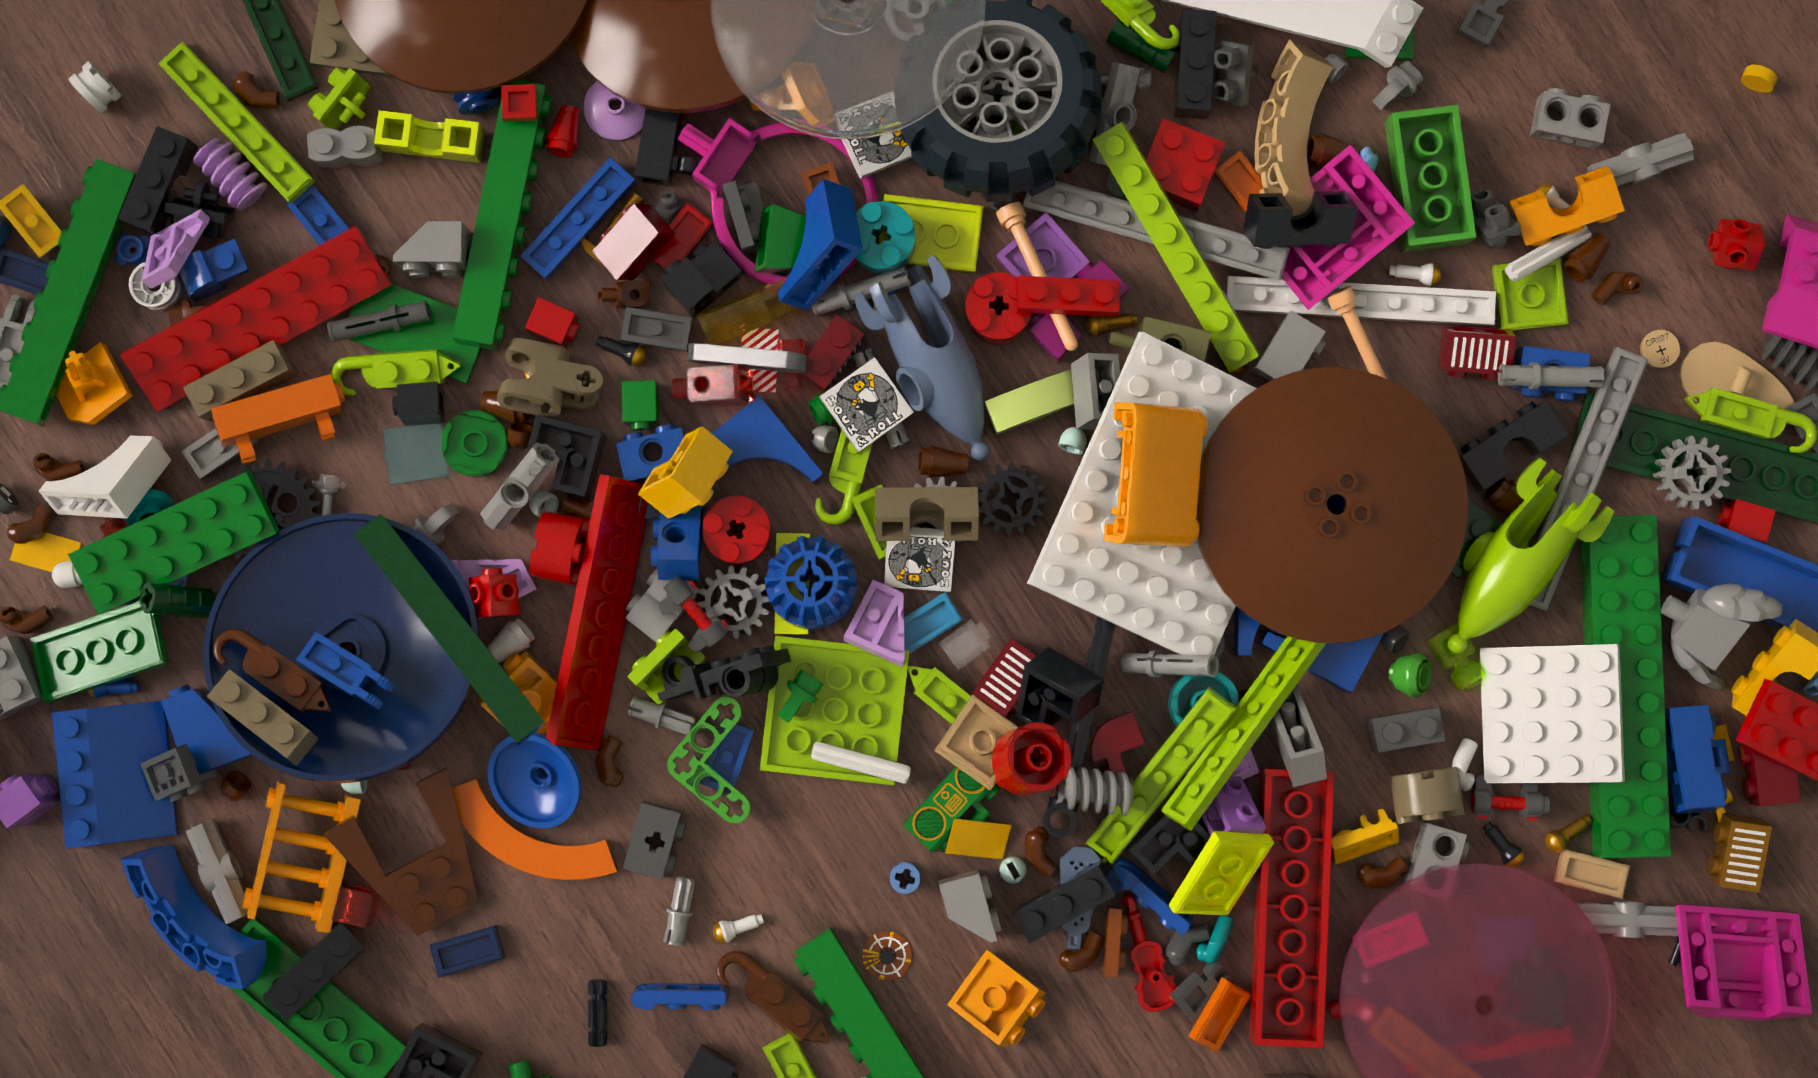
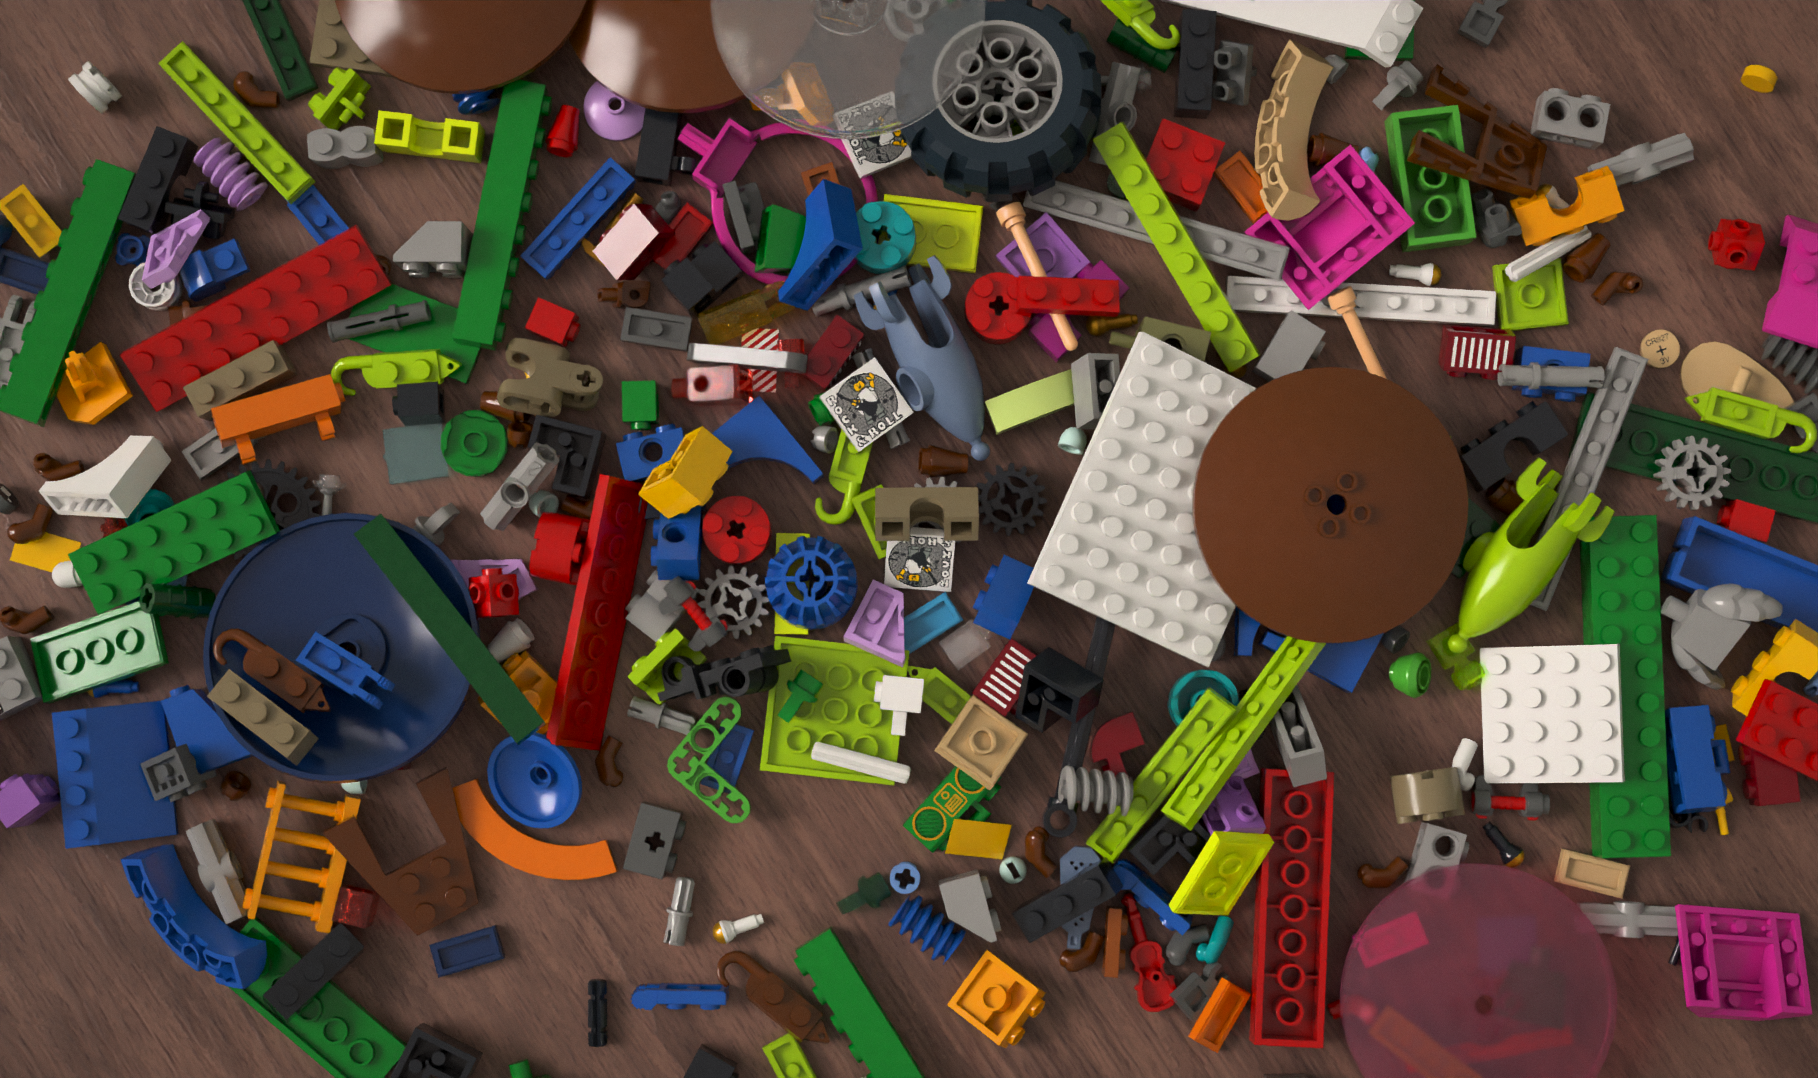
(519, 102): red plate -> none
(631, 353): black piece -> none
(871, 891): none -> clear green piece
(887, 955): dark orange piece -> none
(901, 696): none -> white brick
(927, 928): none -> blue piece
(1006, 597): none -> blue brick
(1036, 742): red brick -> none
(1157, 663): light grey pin -> none
(1158, 475): light orange windscreen -> none
(1325, 222): black arch -> none
(1364, 840): yellow plate -> none
(1405, 729): dark grey brick -> none
(1505, 152): none -> reddish brown wing
(1559, 839): pearl gold piece -> none
(1739, 852): pearl gold brick -> none

